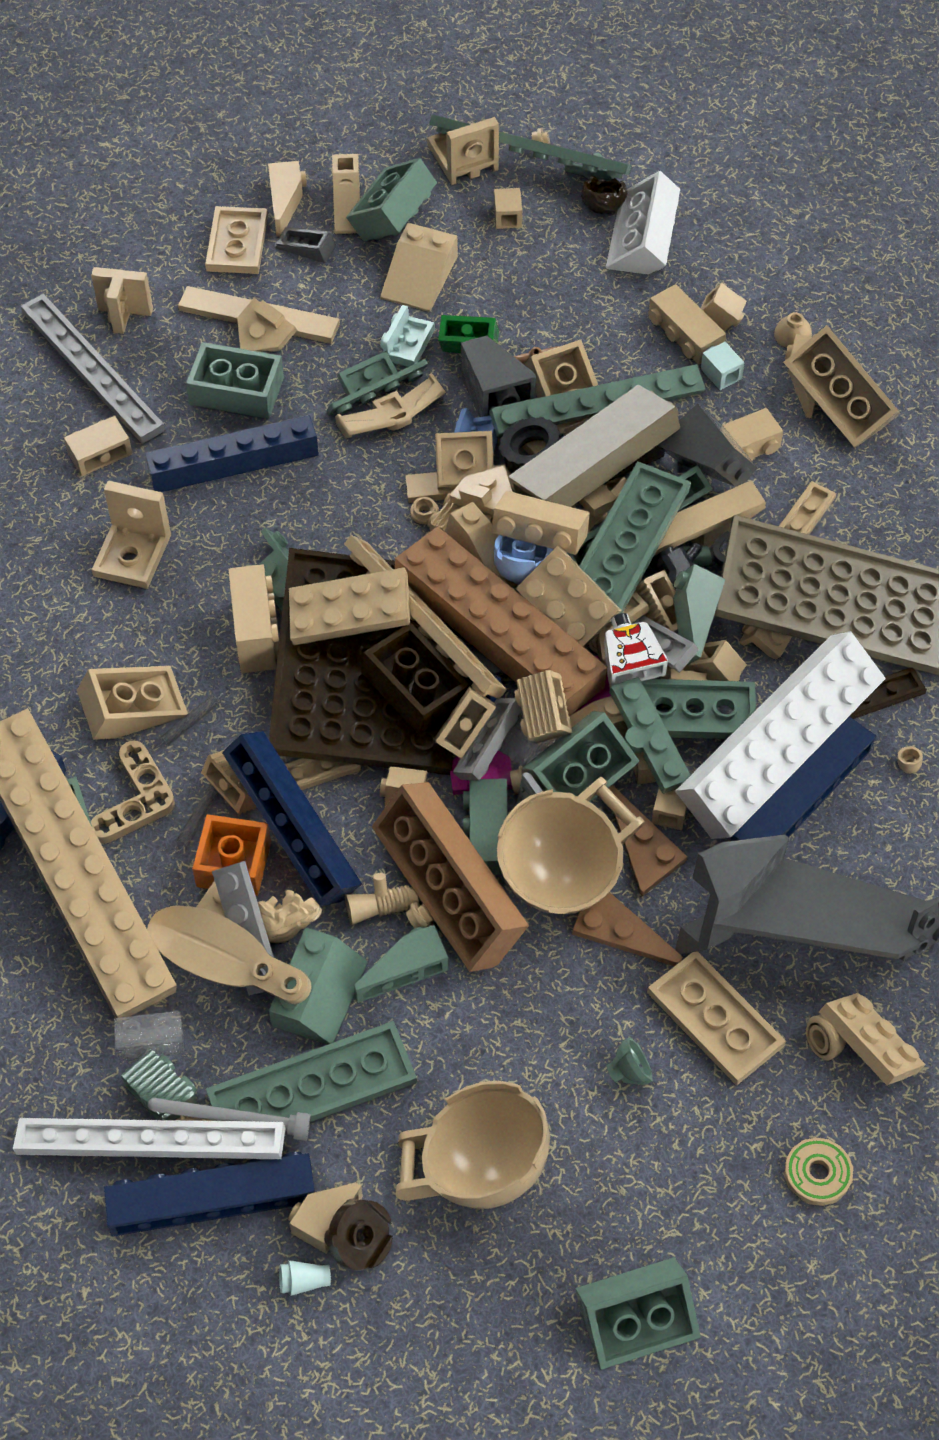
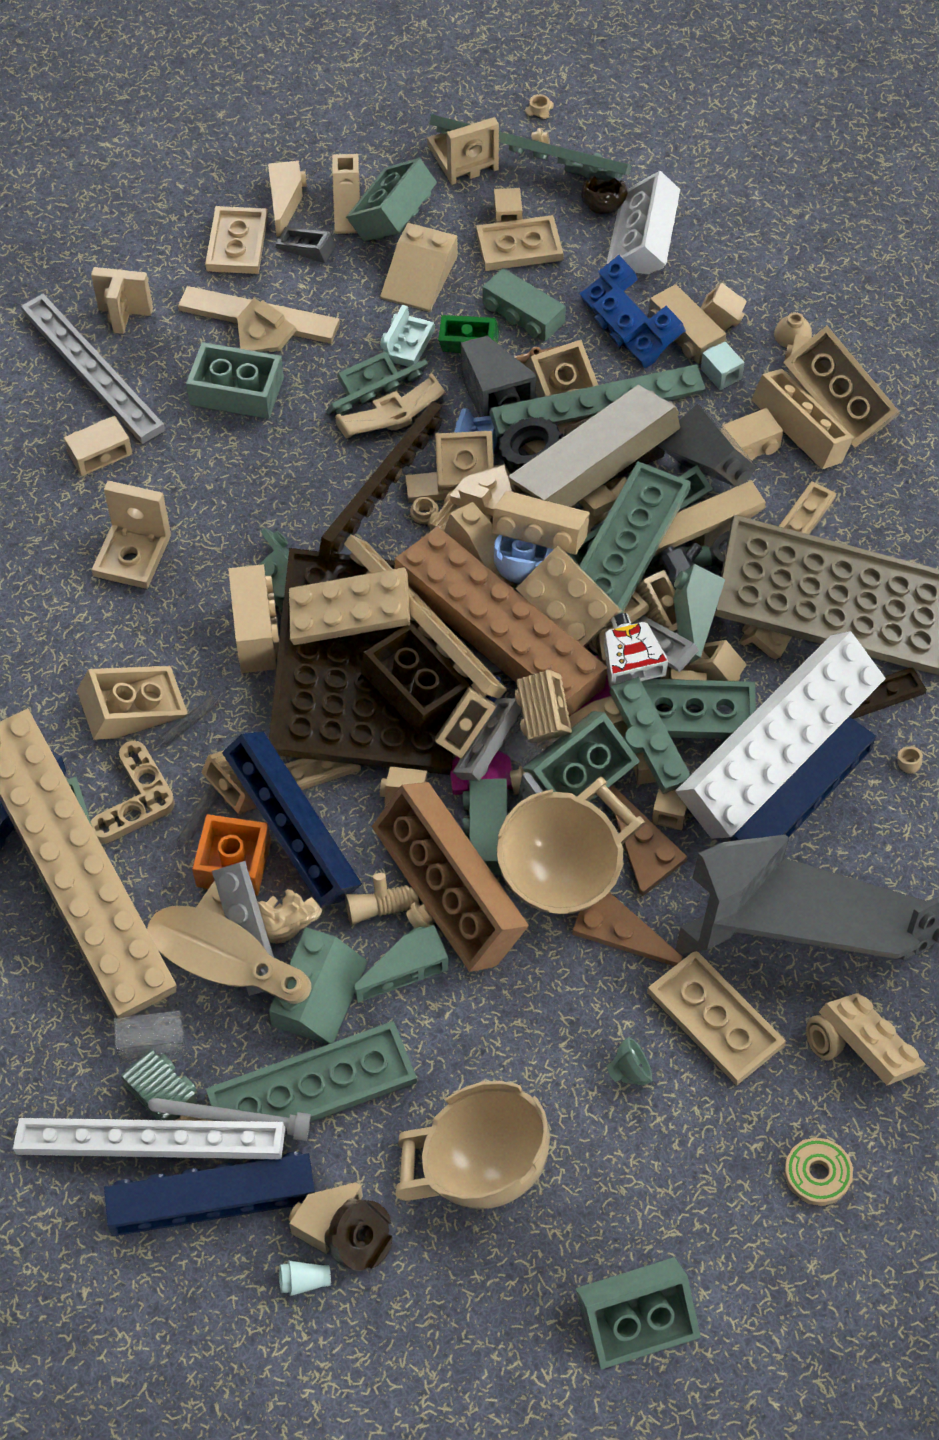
(232, 454): dark blue brick -> none
(378, 484): none -> dark brown plate
(519, 243): none -> tan plate
(523, 305): none -> sand green brick
(539, 106): none -> tan plate
(629, 325): none -> blue bracket
(802, 418): none -> tan brick

